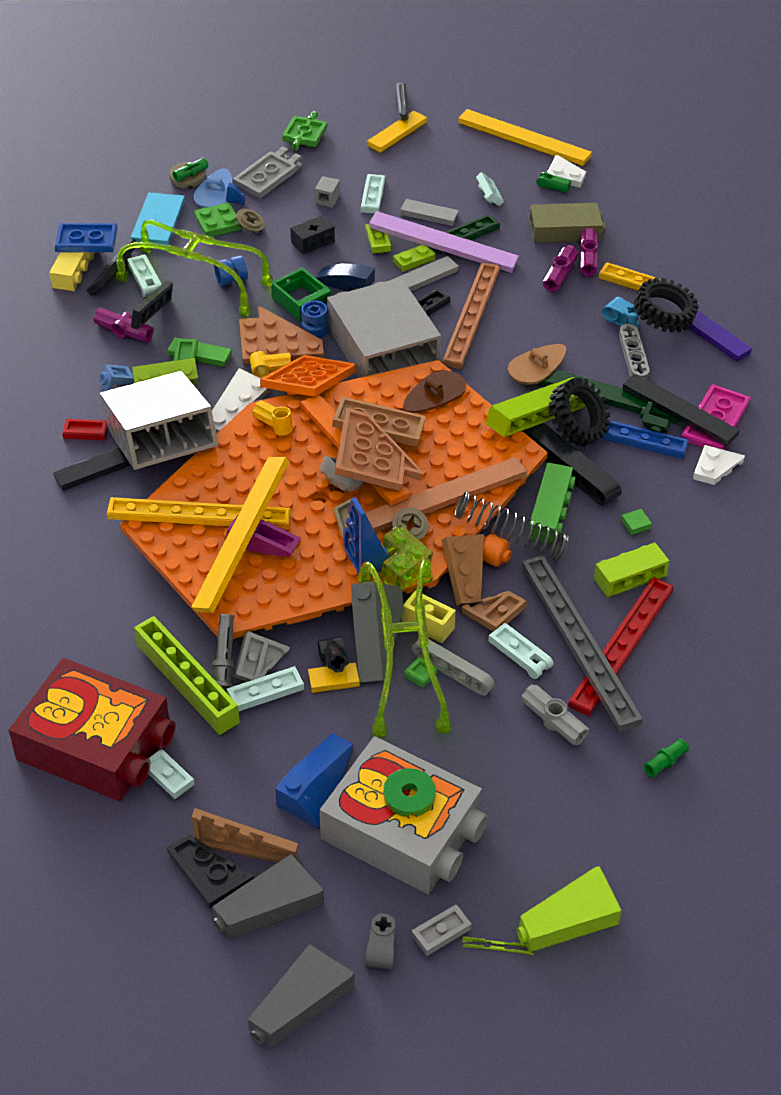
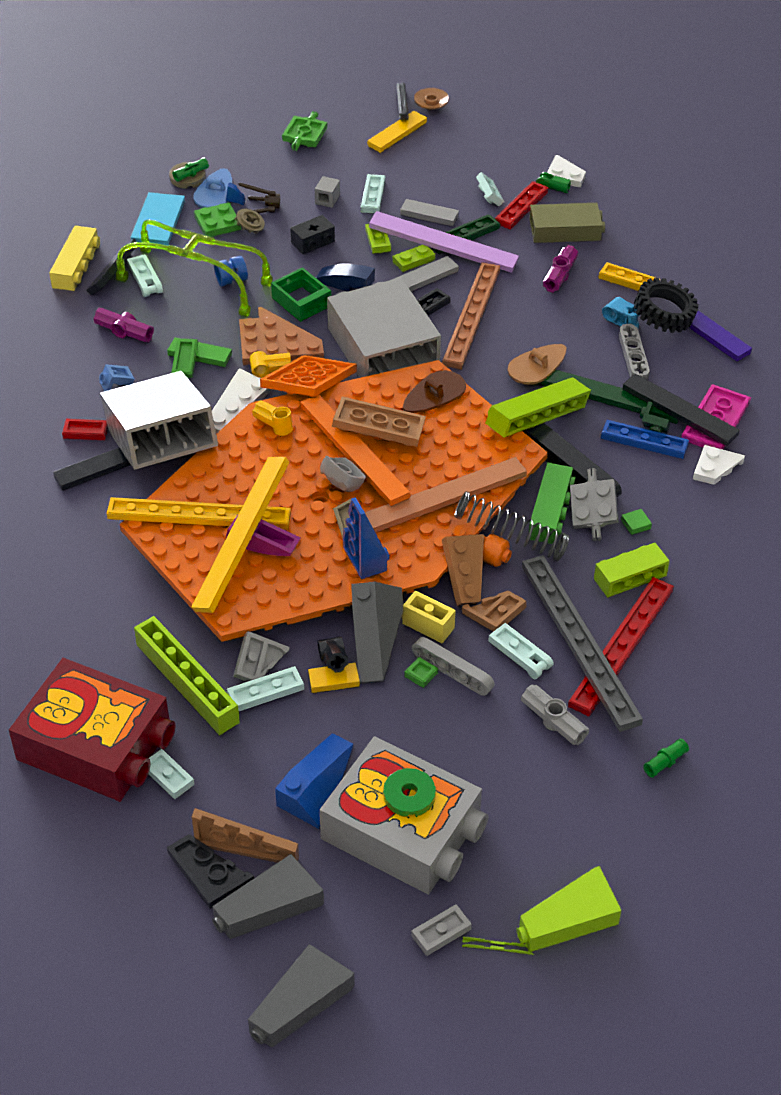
(86, 237): blue tile -> none
(151, 305): black tile -> none
(151, 371): lime brick -> none
(223, 662): flat silver pin -> none
(268, 172): light grey tile -> none
(271, 200): none -> dark brown plant
(314, 318): blue wheel -> none
(371, 454): nougat wing -> none
(381, 944): dark grey piece -> none
(404, 557): clear neon green brick -> none
(419, 521): dark tan gear -> none
(424, 576): clear neon green bar -> none
(431, 98): none -> medium nougat dish
(521, 205): none -> red tile
(525, 137): yellow tile -> none
(565, 419): black tyre -> none
(588, 252): magenta piece -> none
(594, 504): none -> light grey plate

